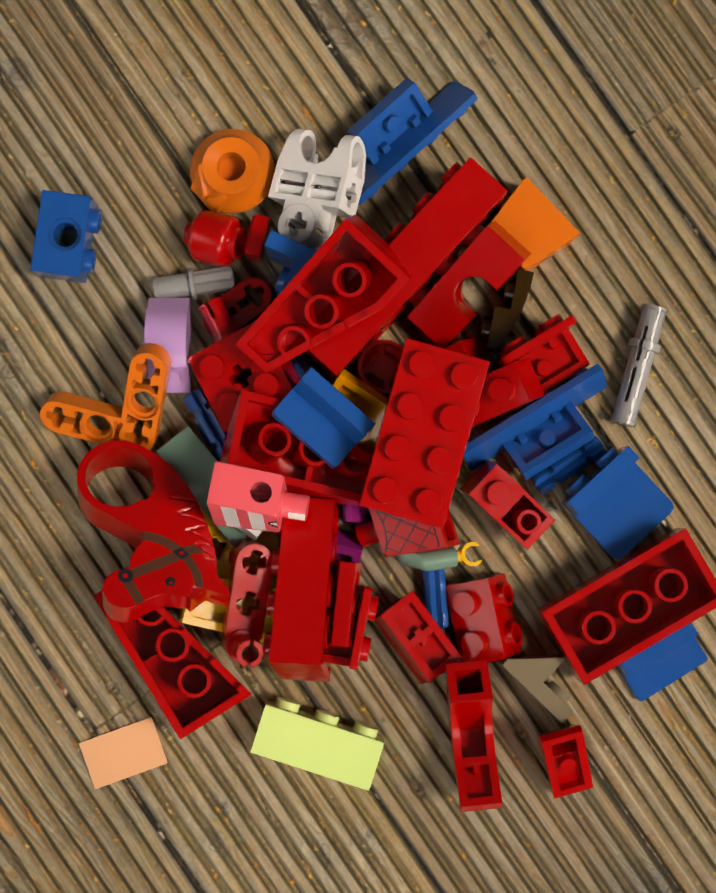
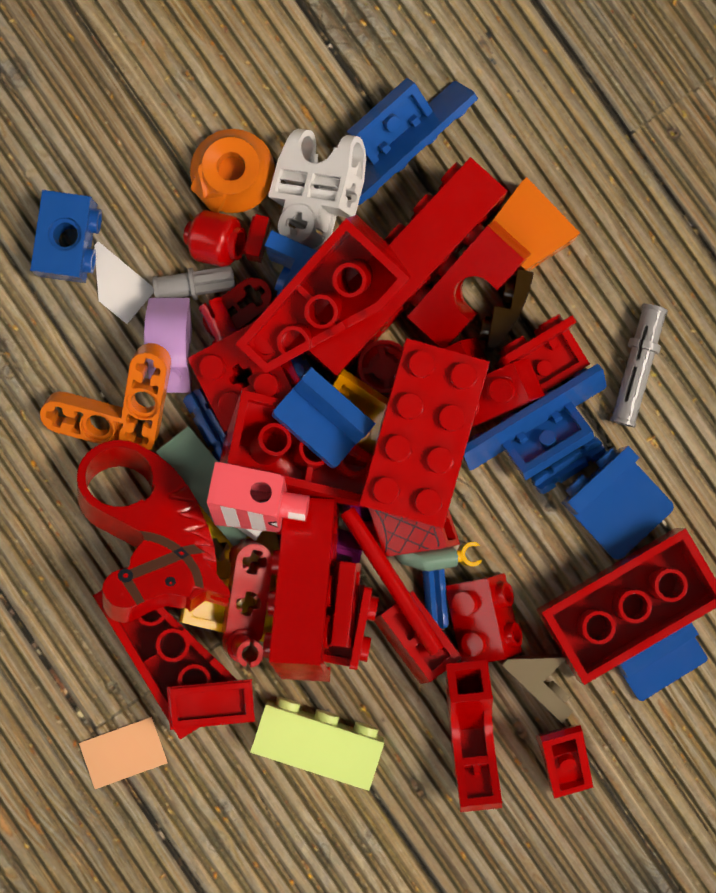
(119, 286): none -> white sticker
(210, 704): none -> red tile
(392, 581): none -> red bar
(507, 504): red slope -> none

